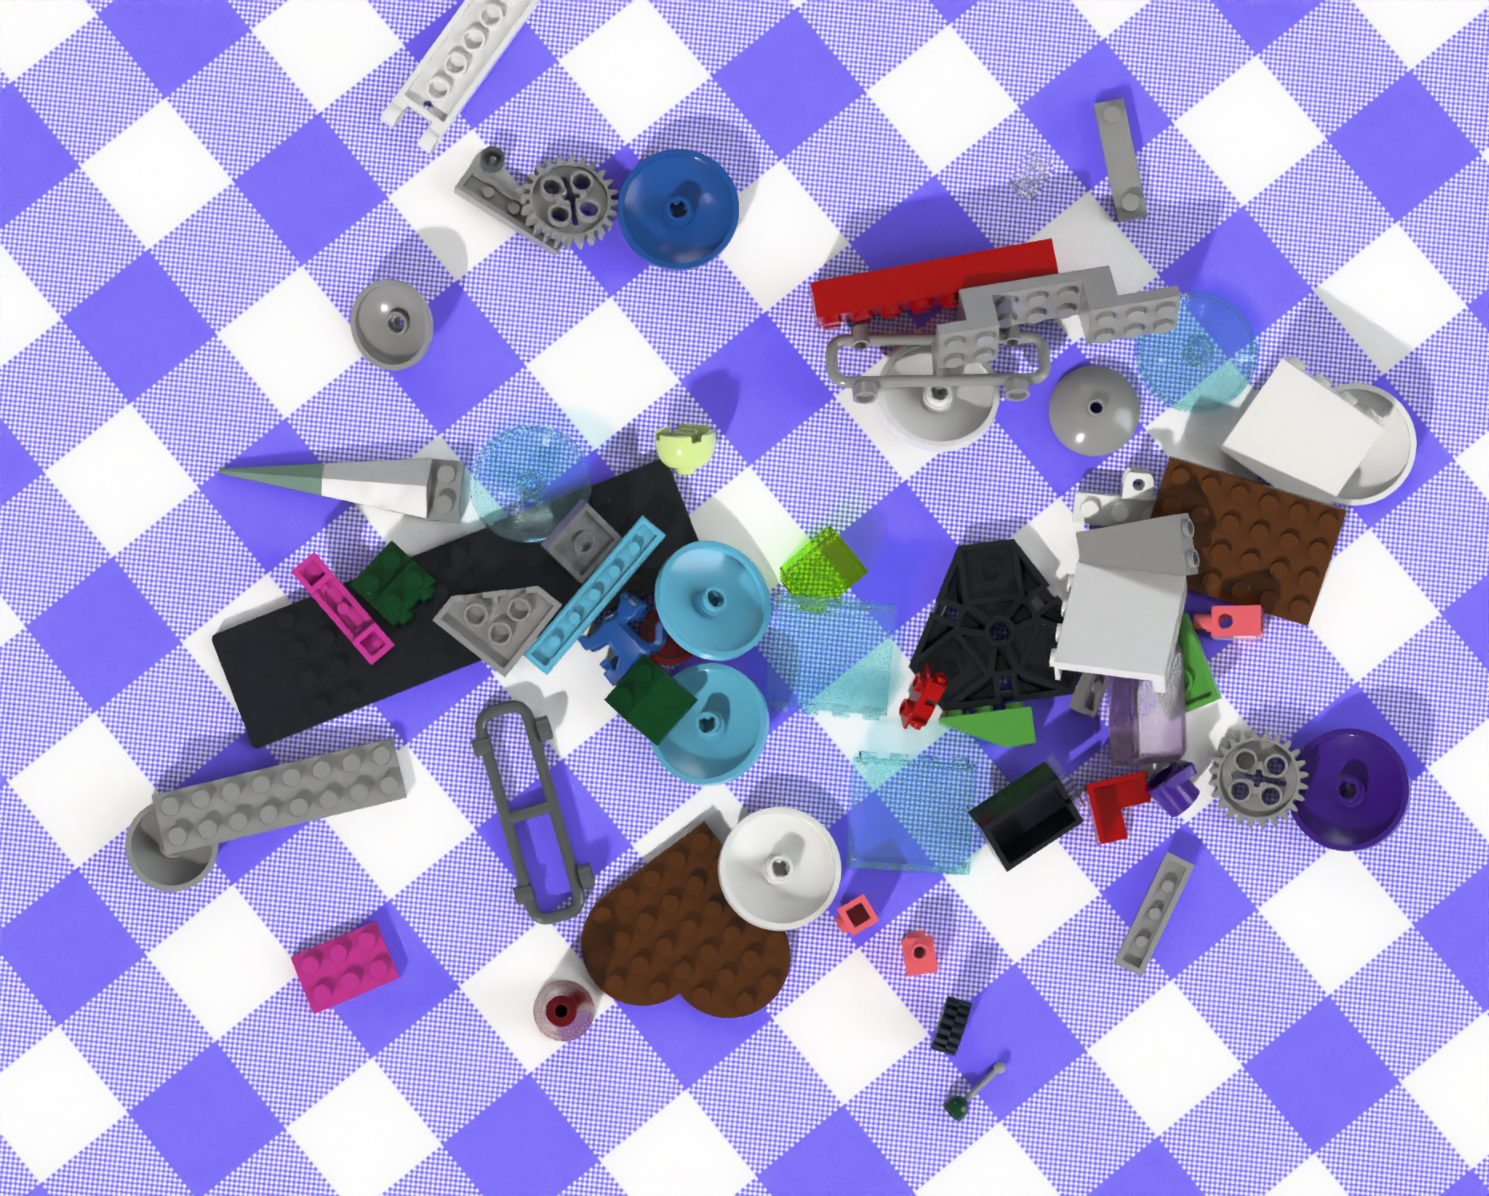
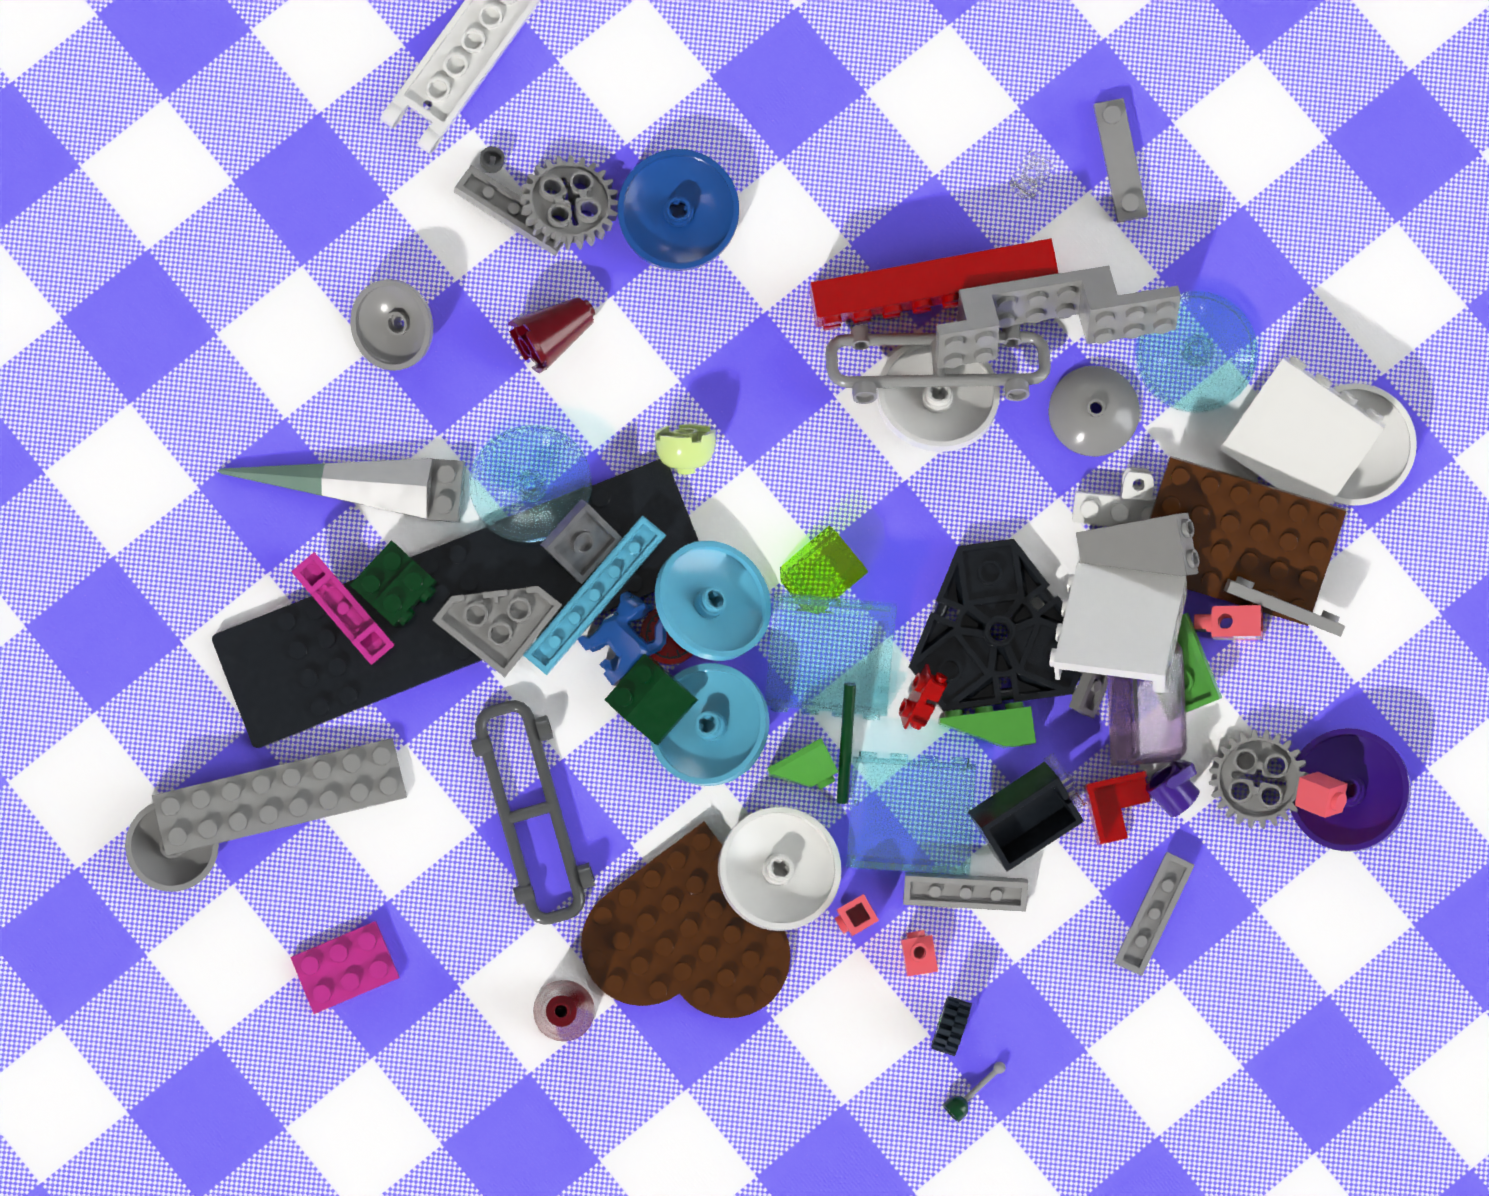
(551, 331): none -> dark red cone
(806, 767): none -> bright green slope
(846, 743): none -> dark green bar
(965, 891): none -> light grey plate
(1244, 589): none -> light grey plate
(1321, 794): none -> coral brick

